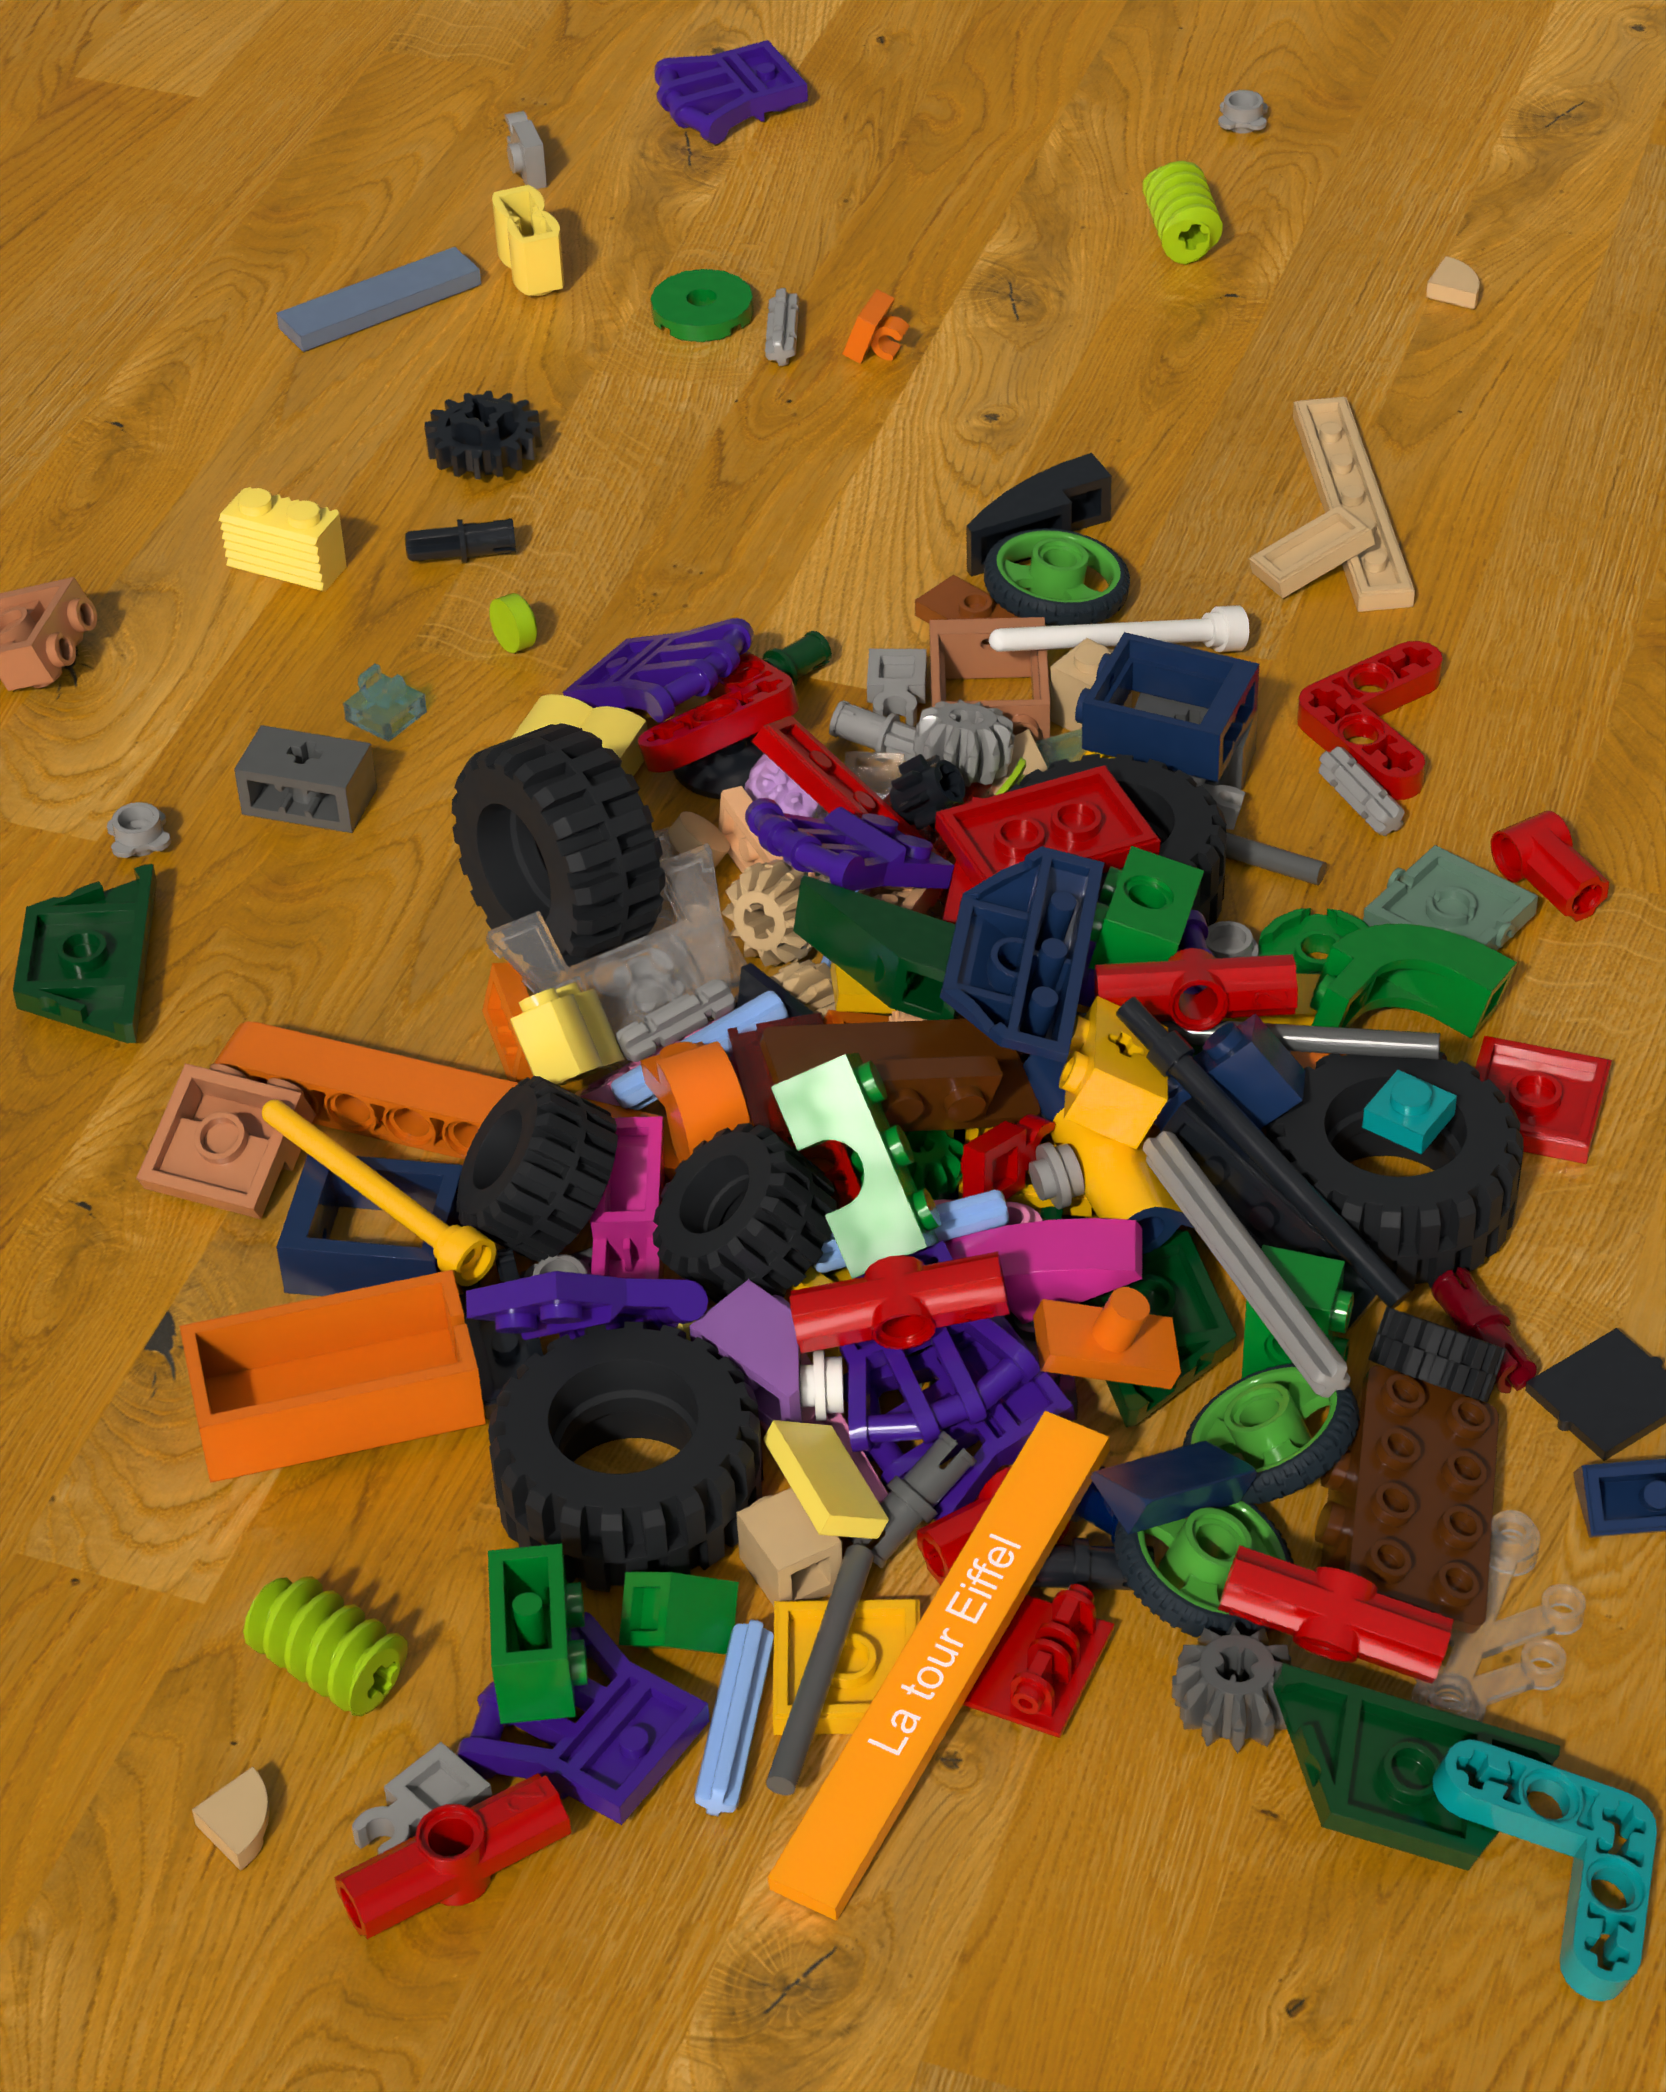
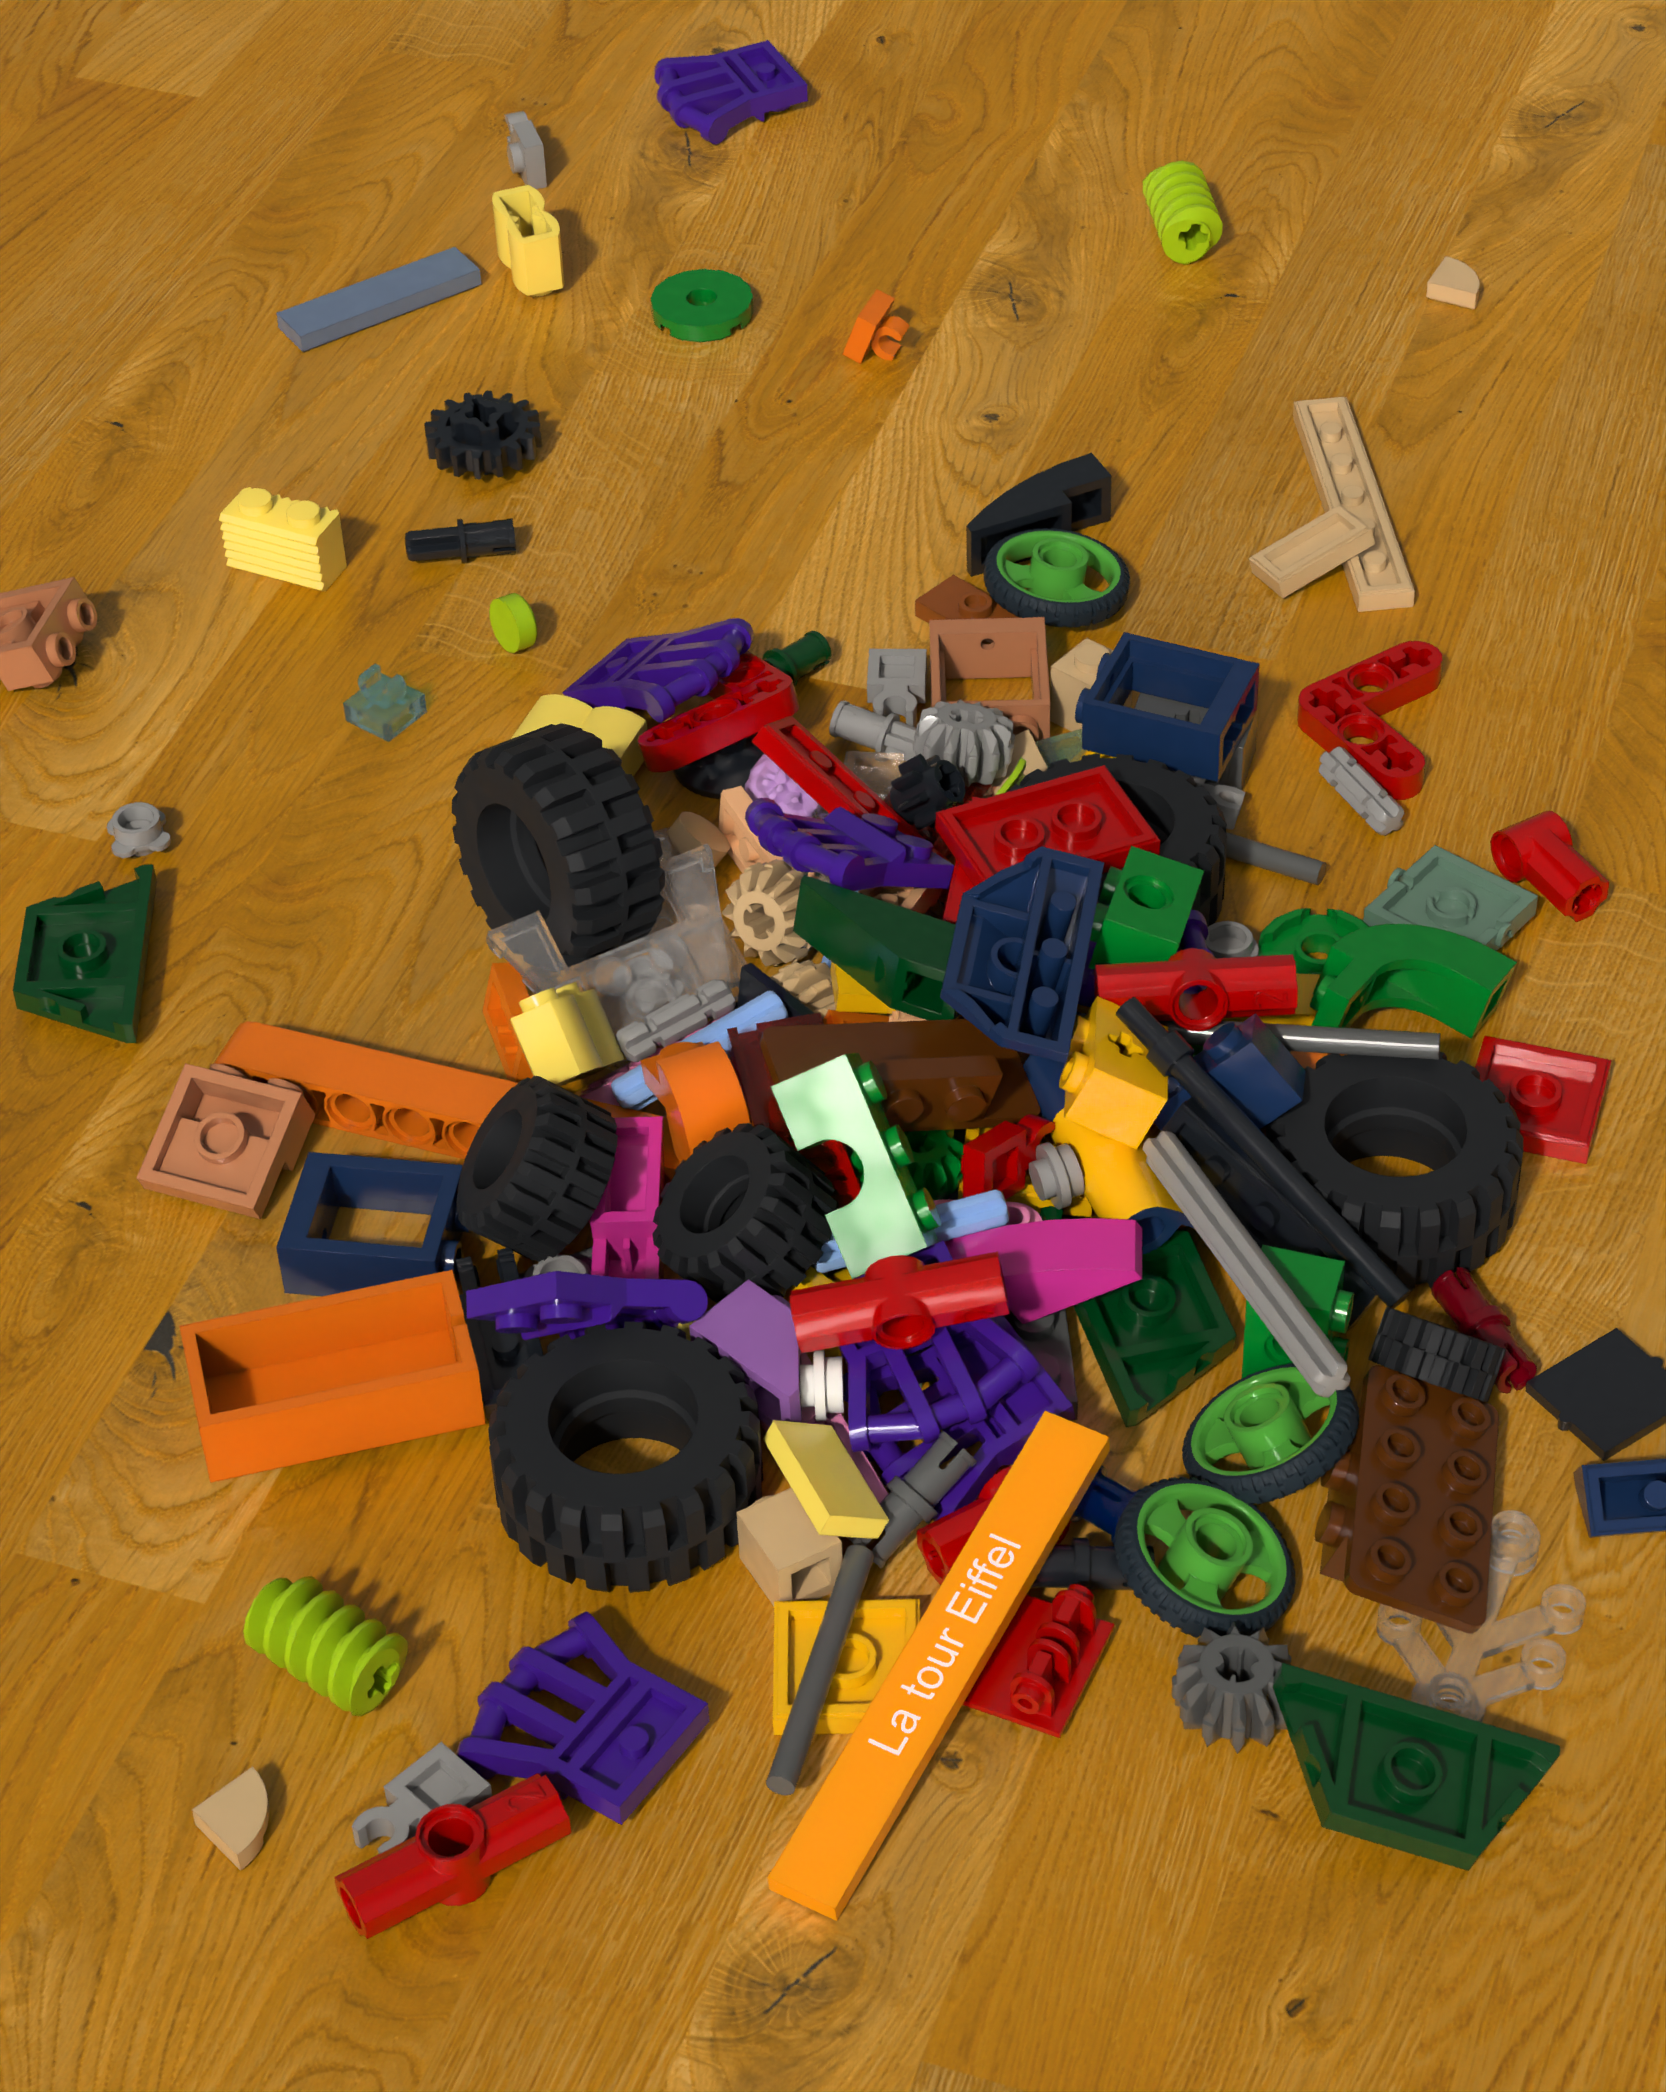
(306, 778): dark grey brick -> none
(455, 1247): yellow piece -> none
(532, 1635): green brick -> none
(677, 1612): green panel -> none
(734, 1718): light blue axle -> none
(782, 327): light grey axle -> none
(1108, 1342): orange tile -> none
(1173, 1485): dark blue slope -> none
(1222, 629): white piece -> none
(1243, 112): light grey plate -> none
(1336, 1614): red piece -> none
(1409, 1111): teal plate -> none
(1580, 1834): teal beam -> none

